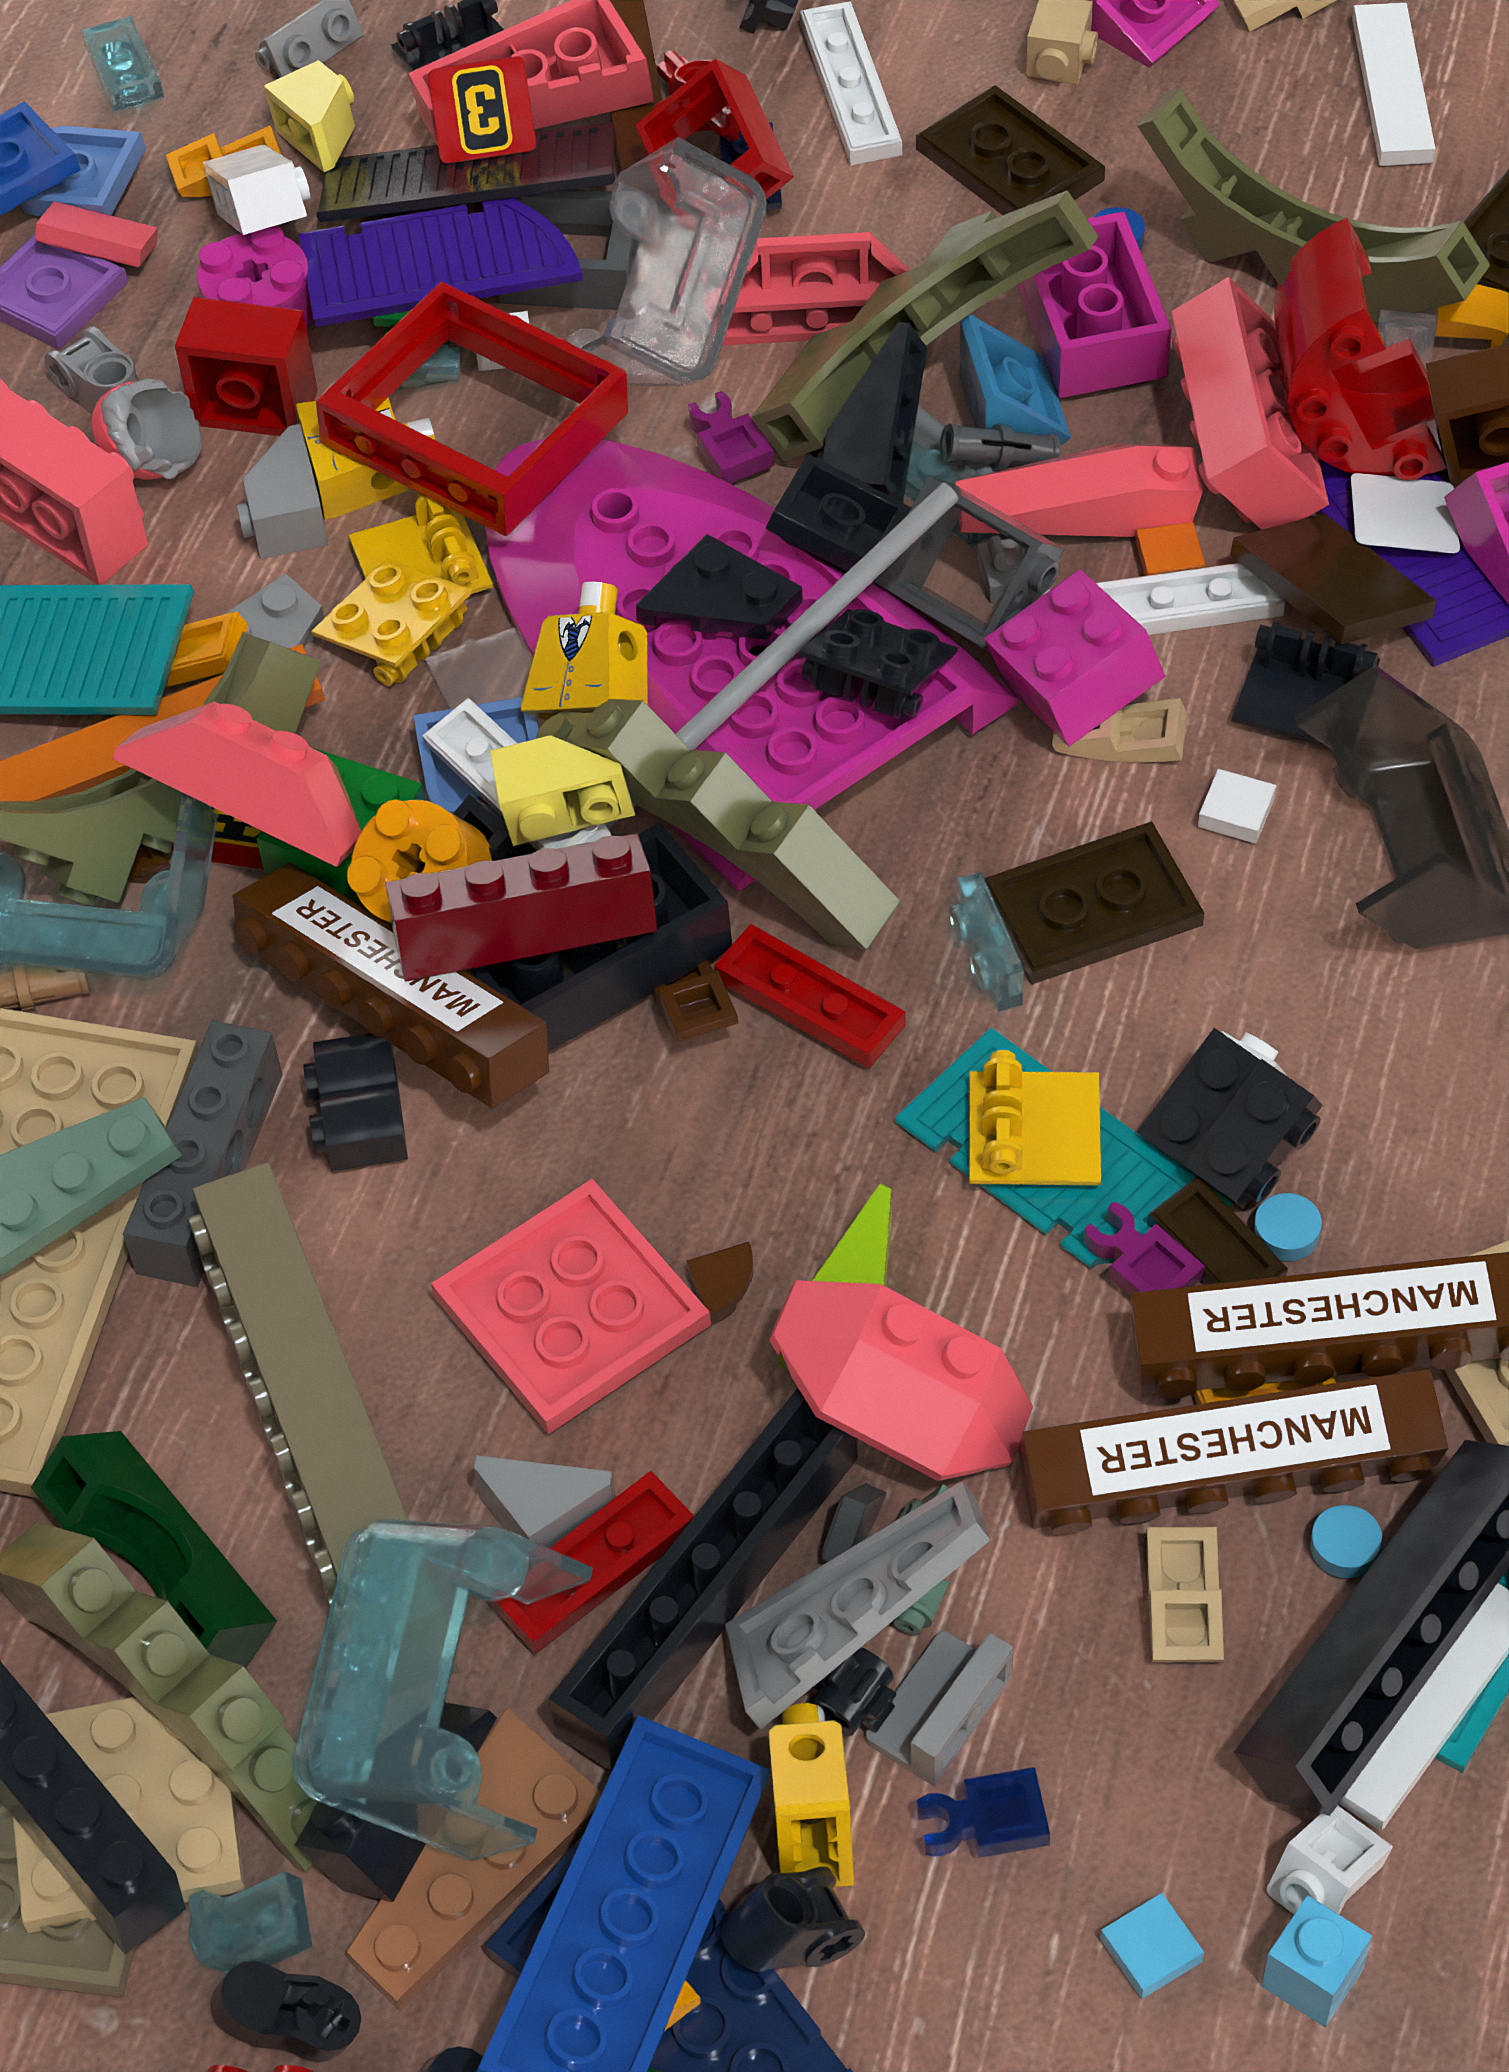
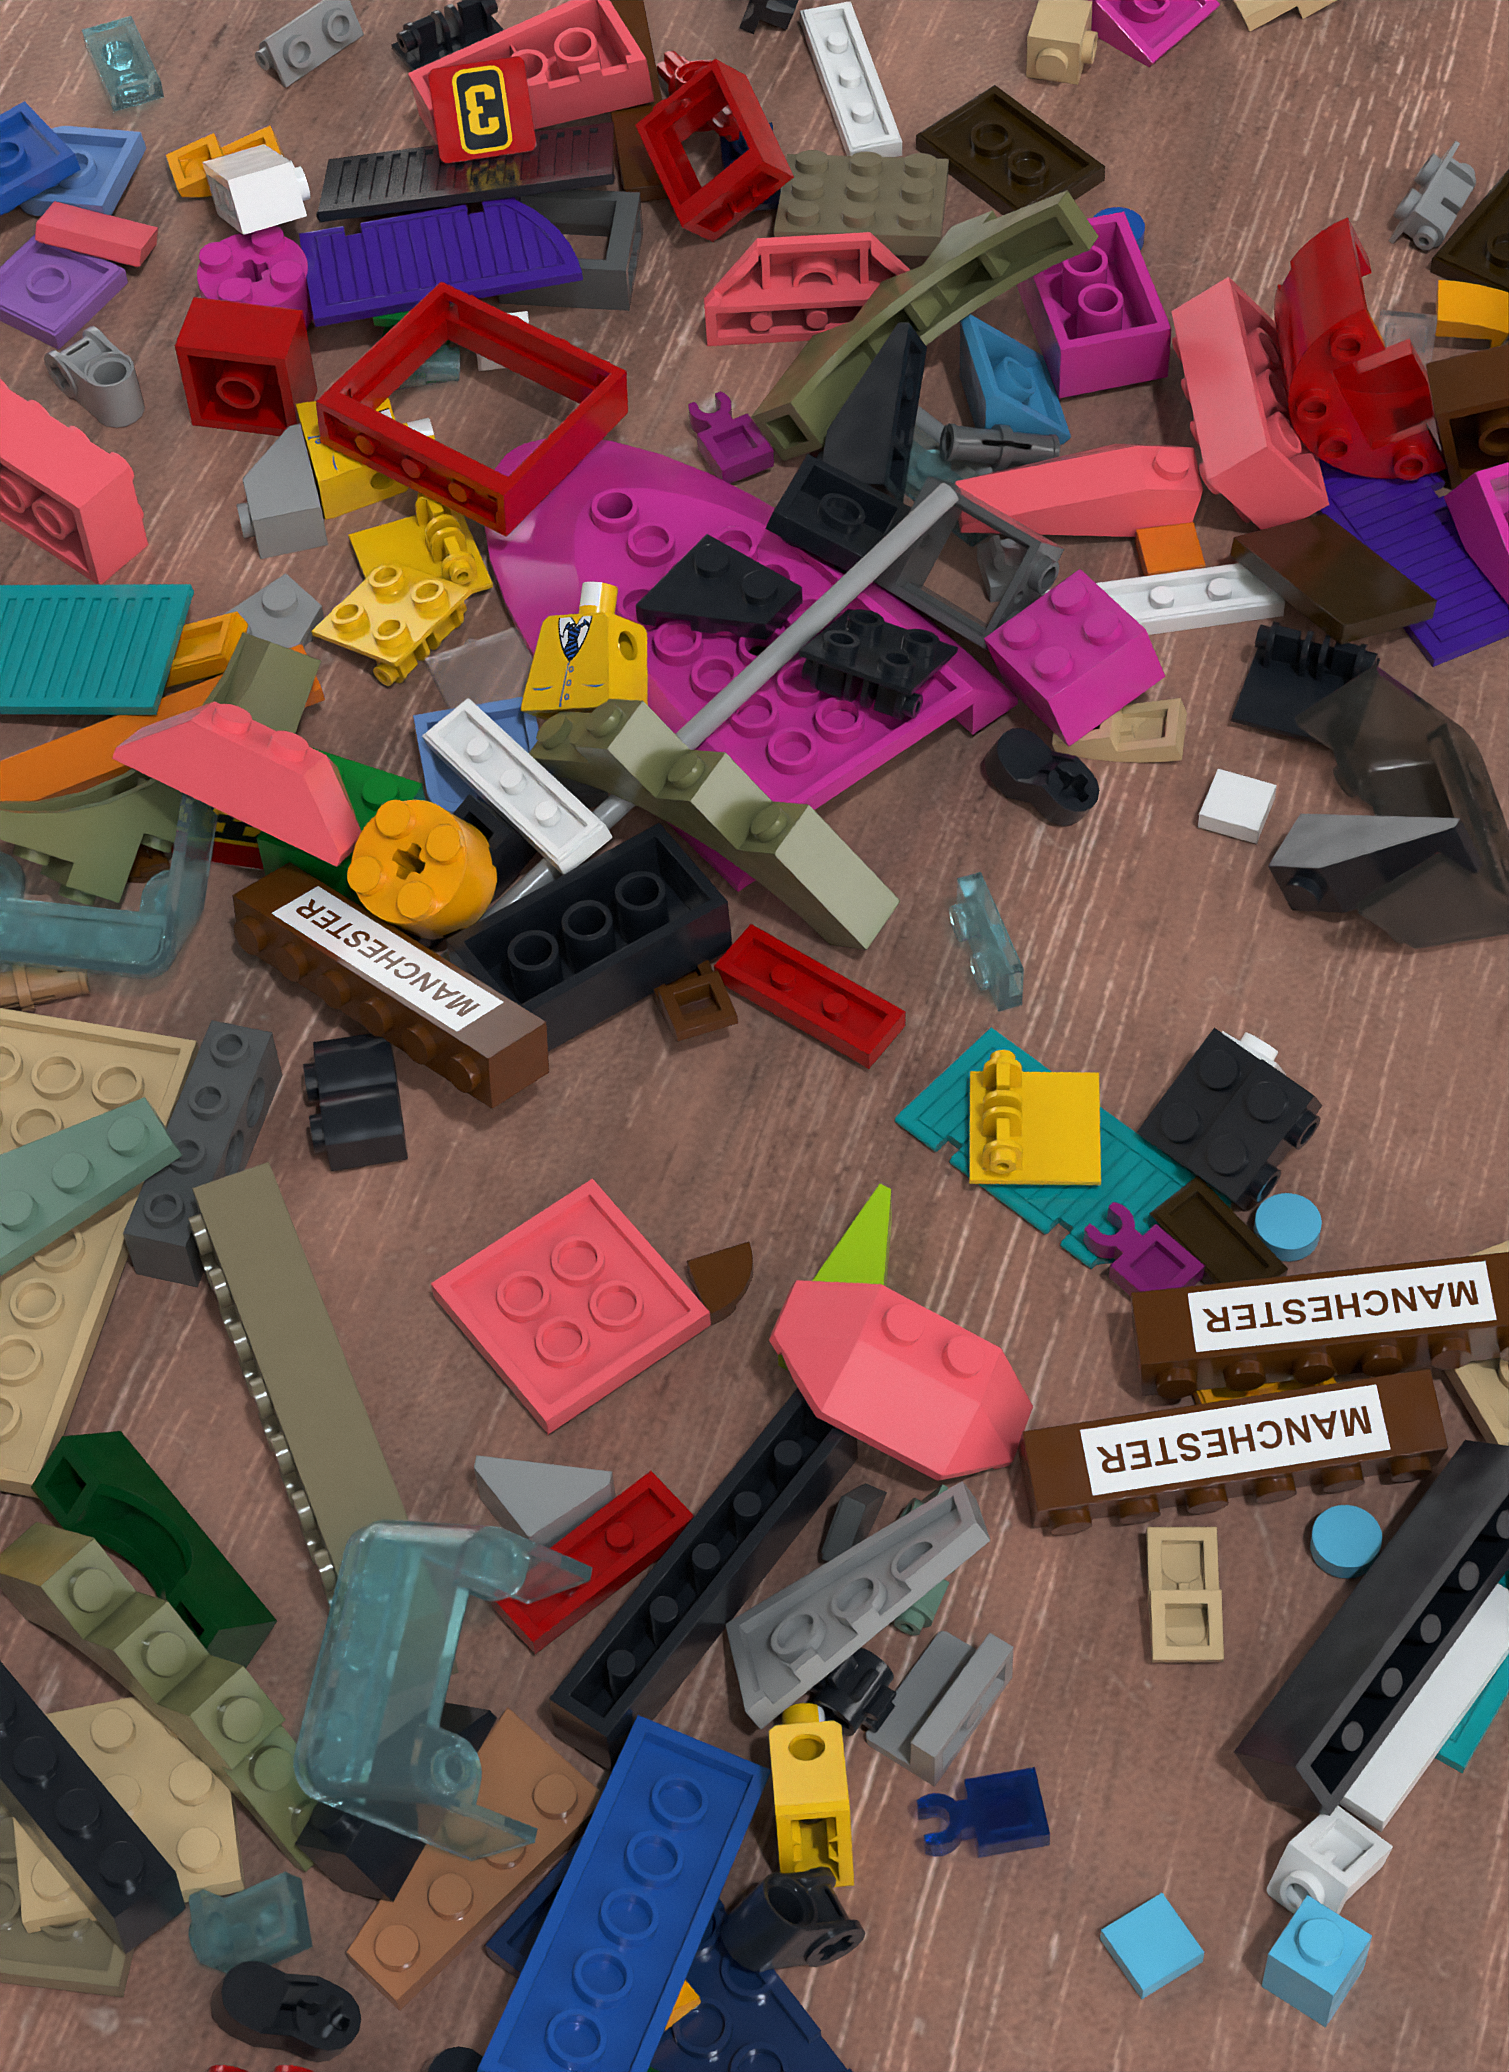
(148, 428): light grey hair -> none
(313, 112): light yellow slope -> none
(521, 906): dark red brick -> none
(556, 788): light yellow slope -> none
(695, 245): clear windscreen -> none
(864, 192): none -> dark tan plate
(1049, 780): none -> black piece
(1094, 902): dark brown tile -> none
(1243, 212): olive arch -> none
(1341, 859): none -> black slope
(1393, 84): white tile -> none
(1403, 513): white sticker -> none
(1425, 212): none -> light grey hinge

